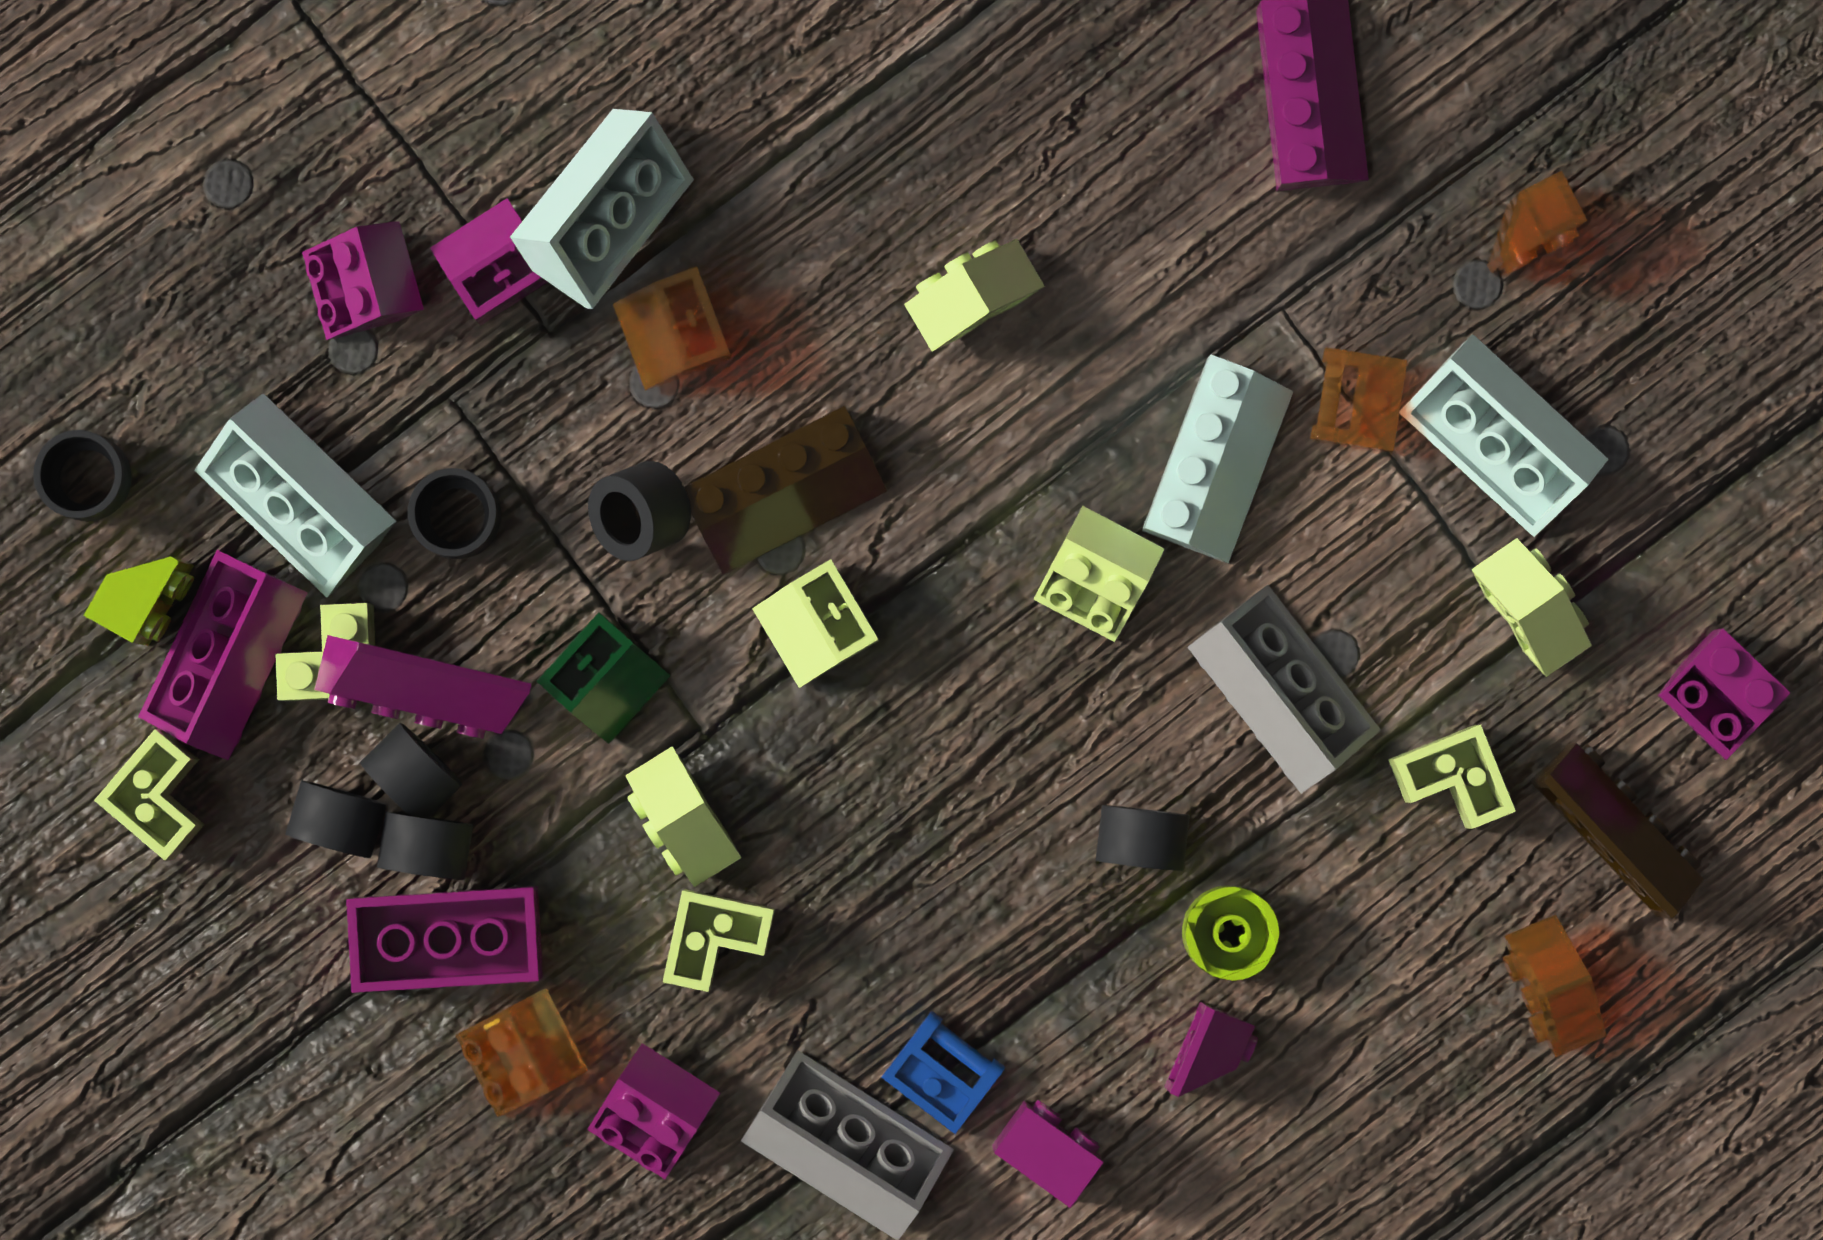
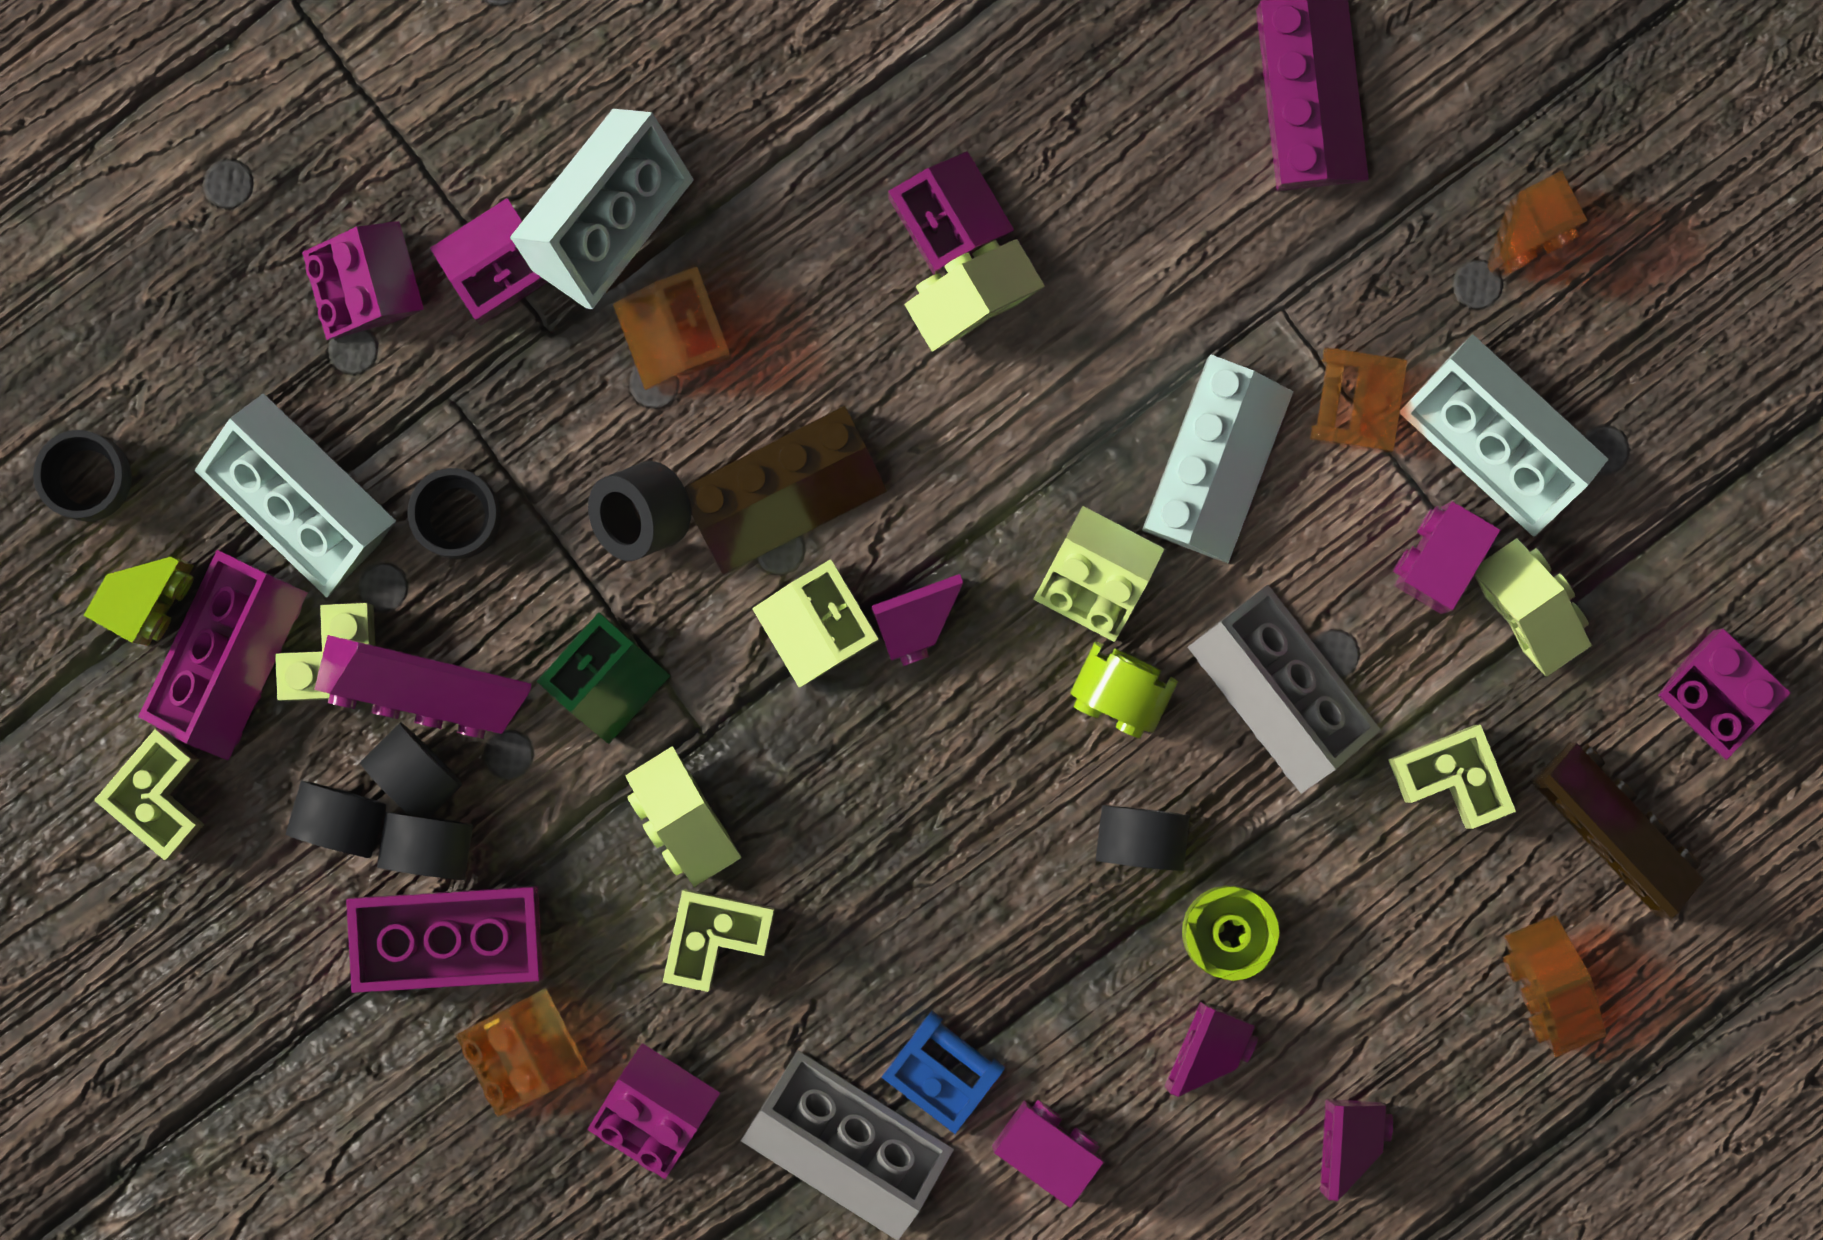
(916, 619): none -> magenta slope
(949, 211): none -> magenta slope
(1123, 690): none -> lime brick
(1351, 1142): none -> magenta slope
(1445, 557): none -> magenta brick

